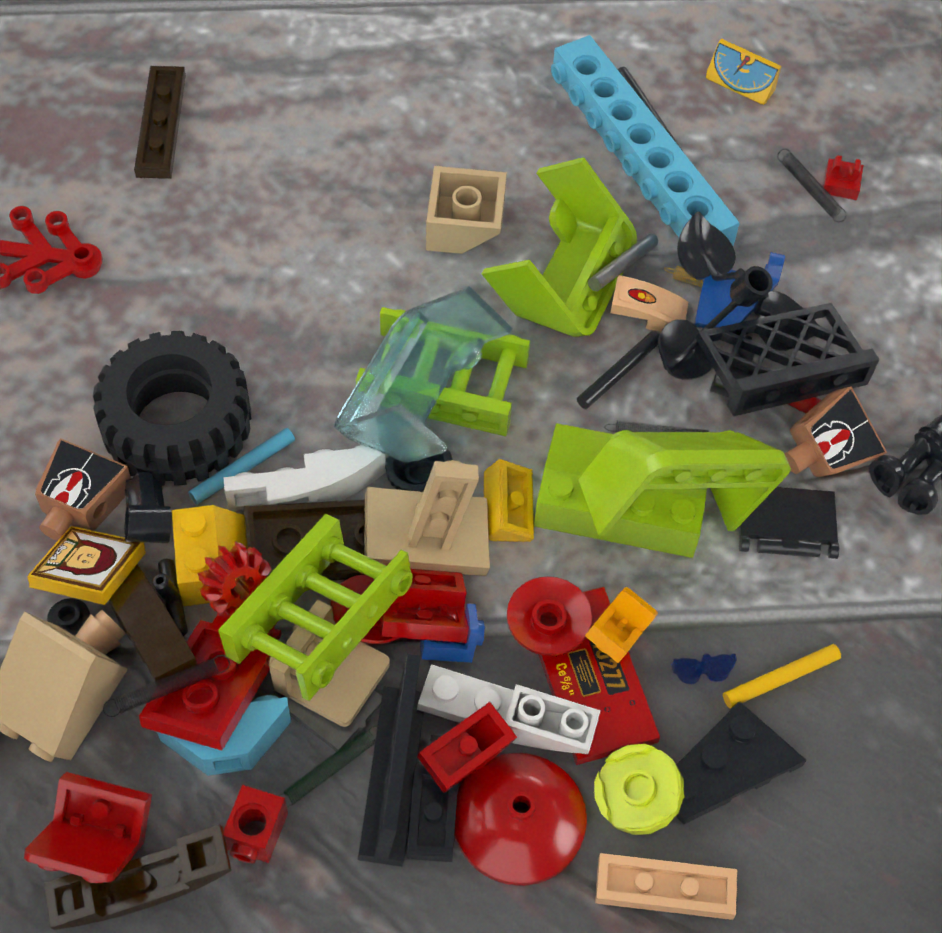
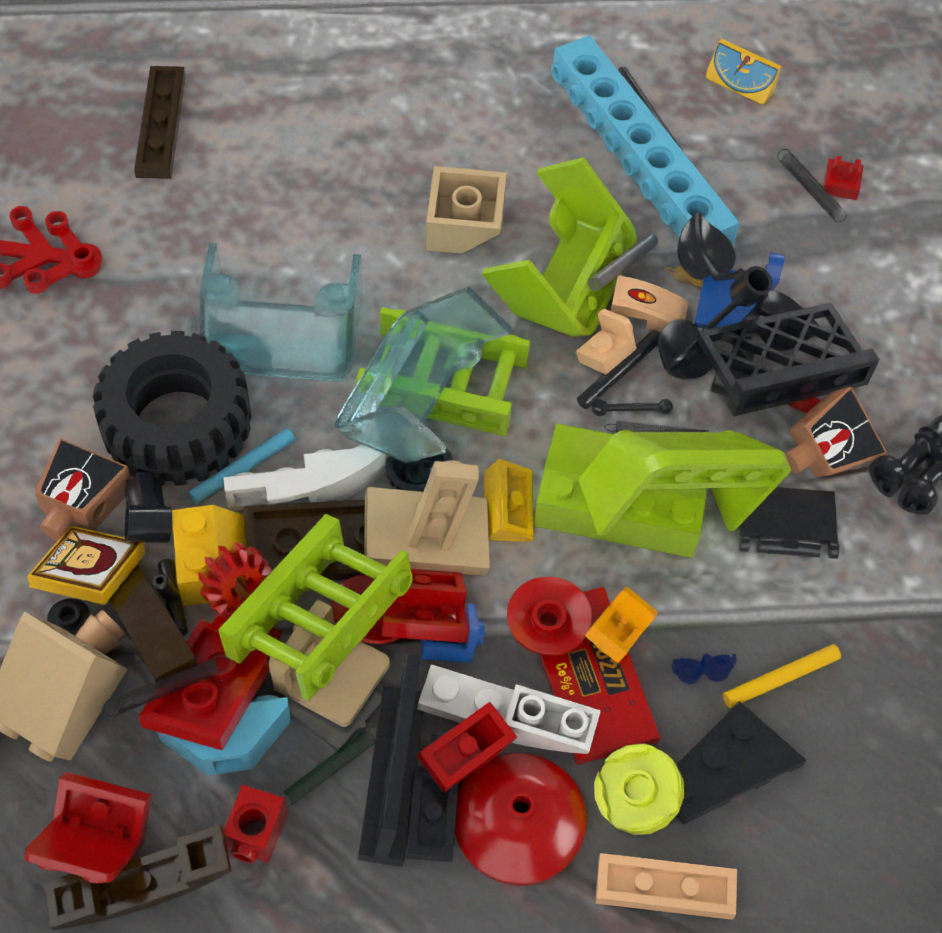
(283, 337): none -> clear light blue windscreen
(601, 407): none -> black hinge
(610, 344): none -> light nougat bracket

